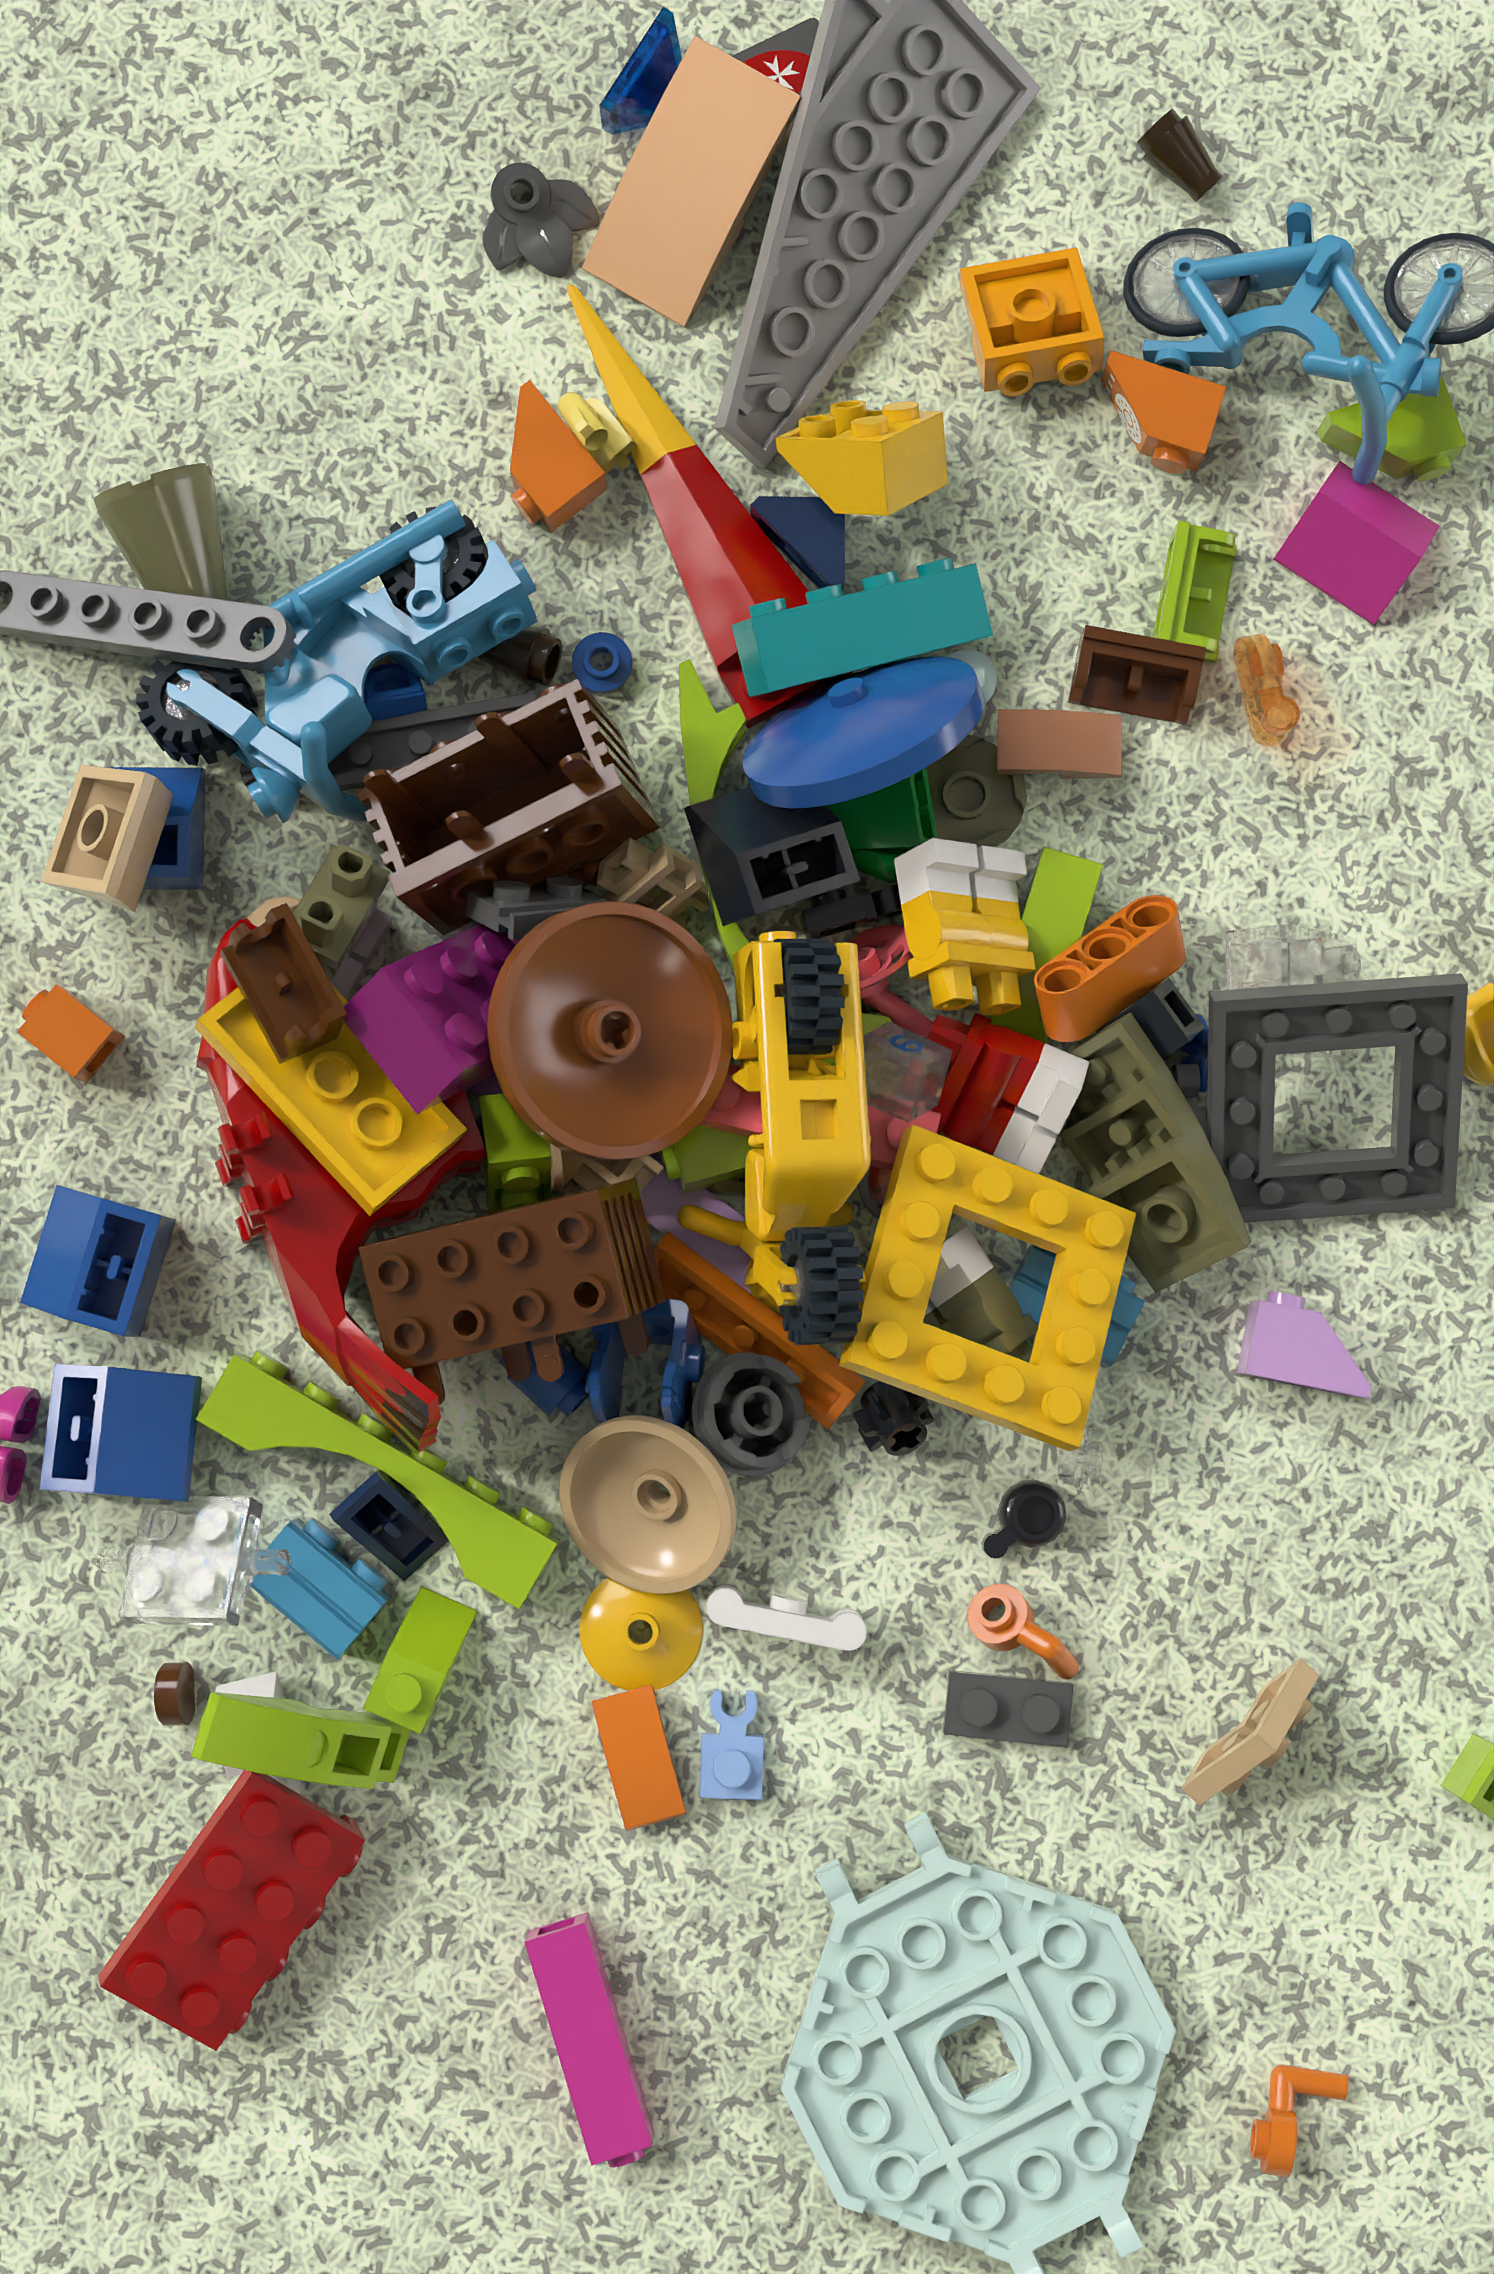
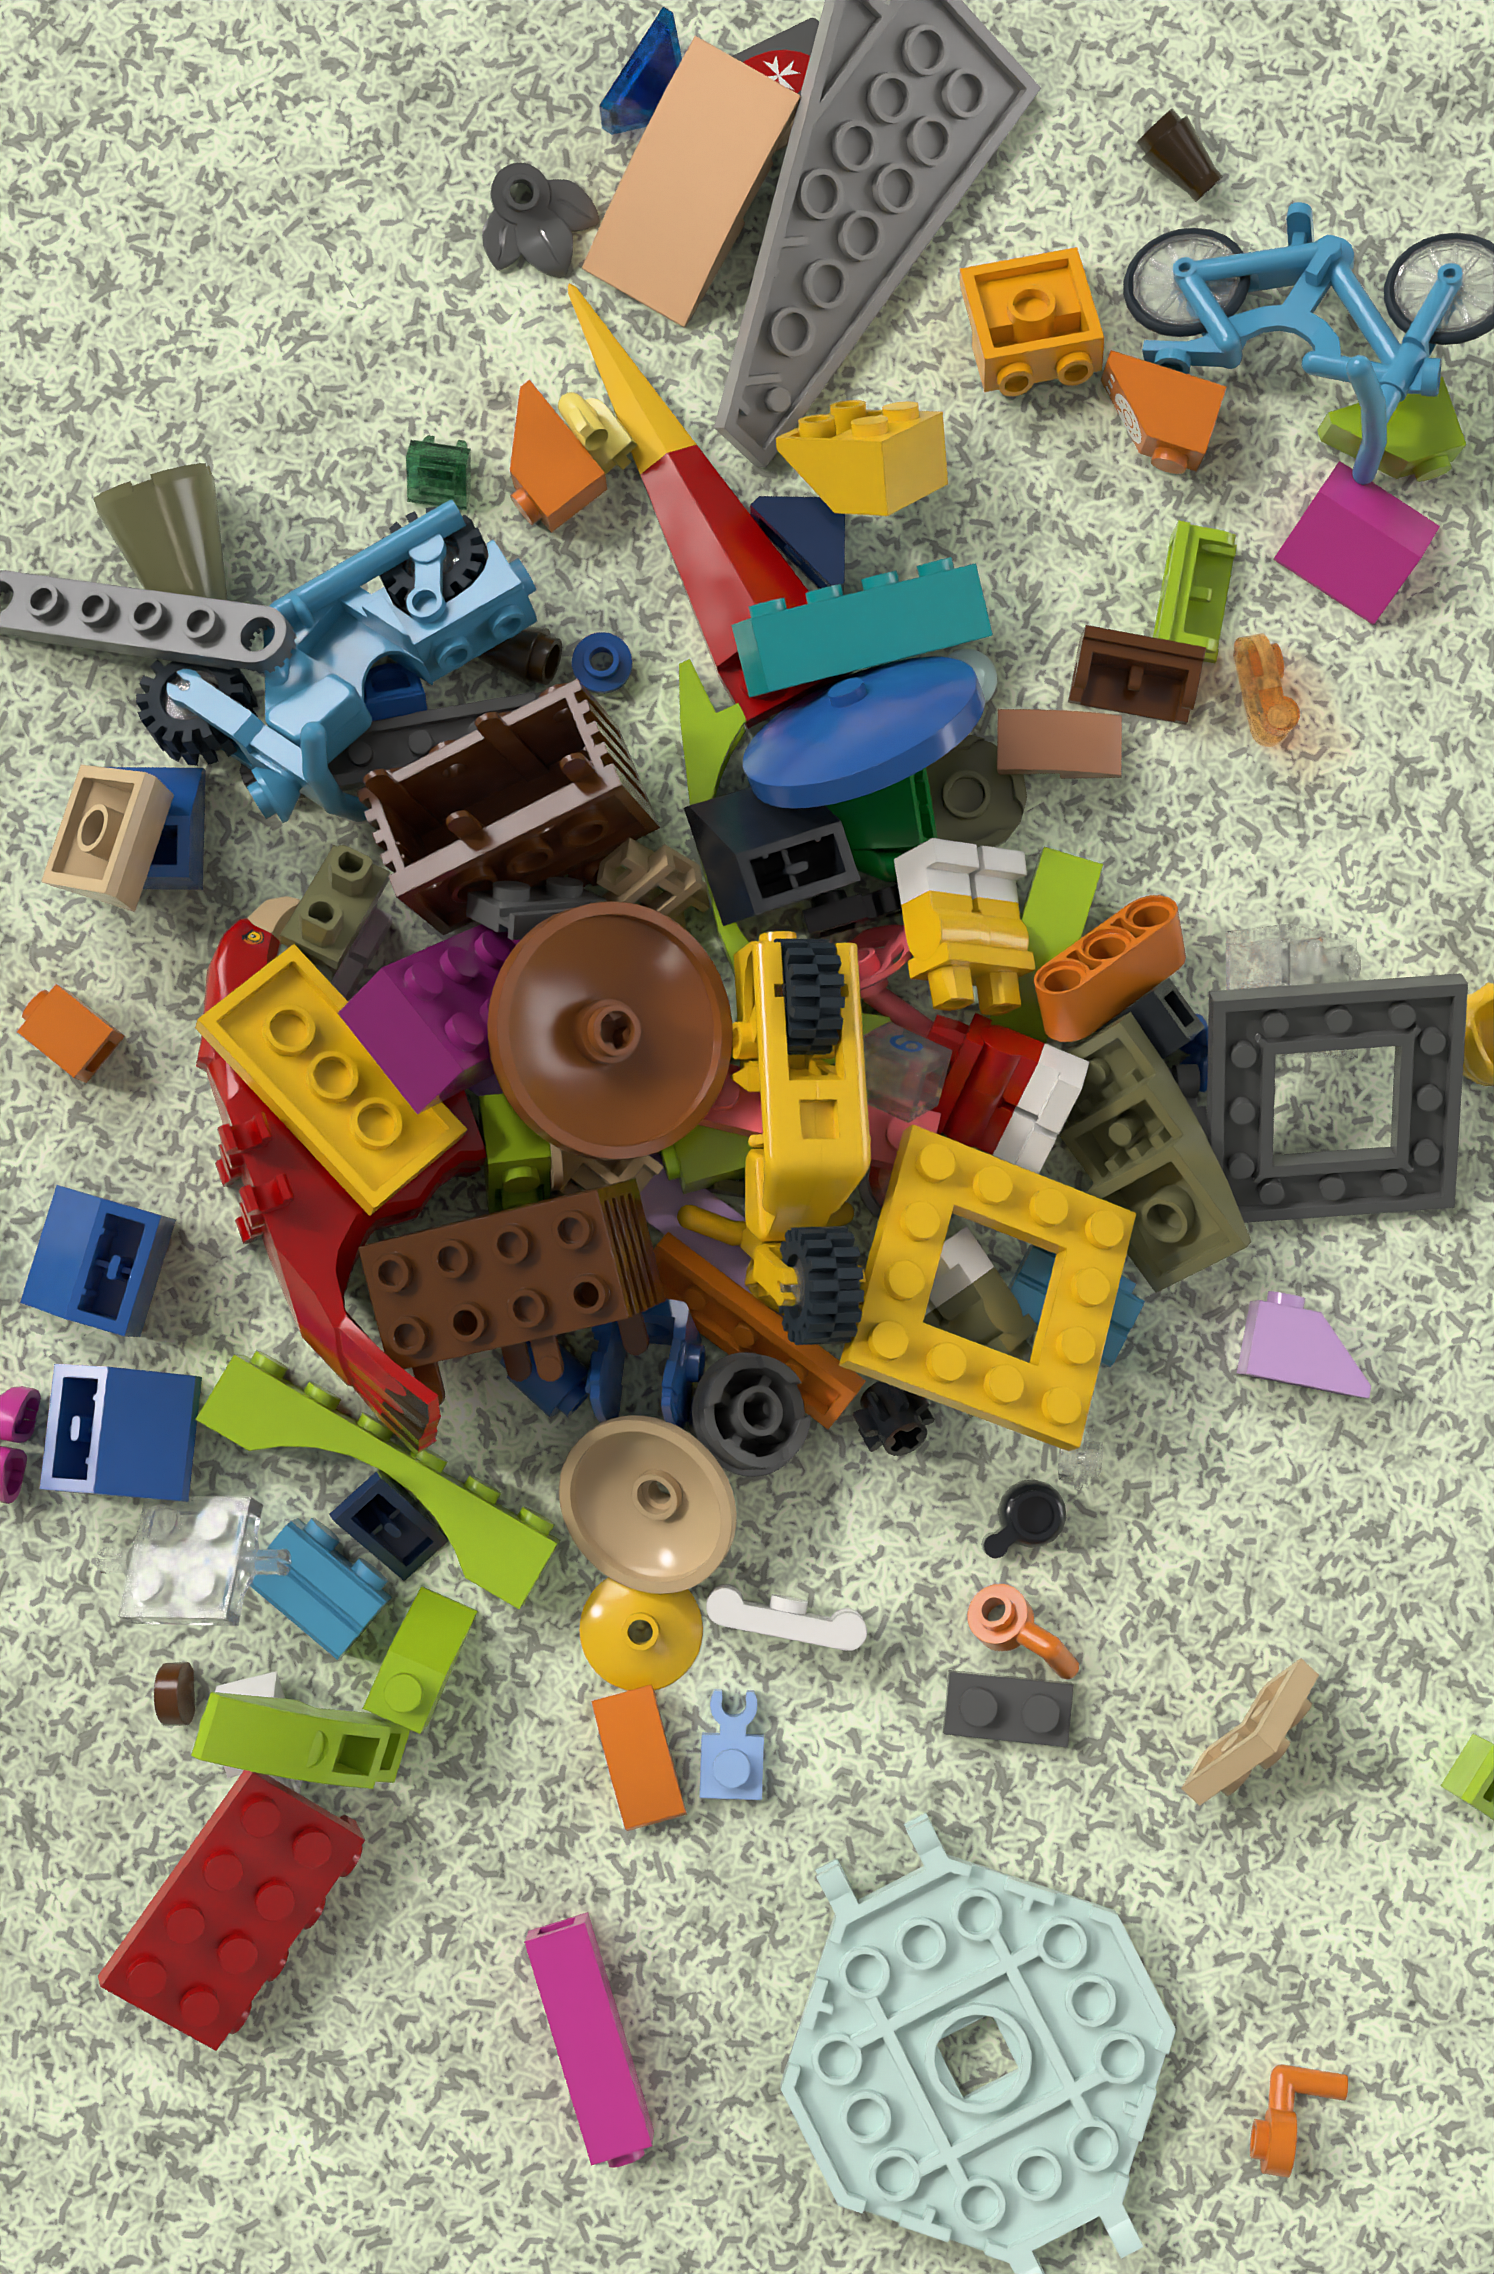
(284, 985): reddish brown hinge -> none
(438, 473): none -> clear green tile

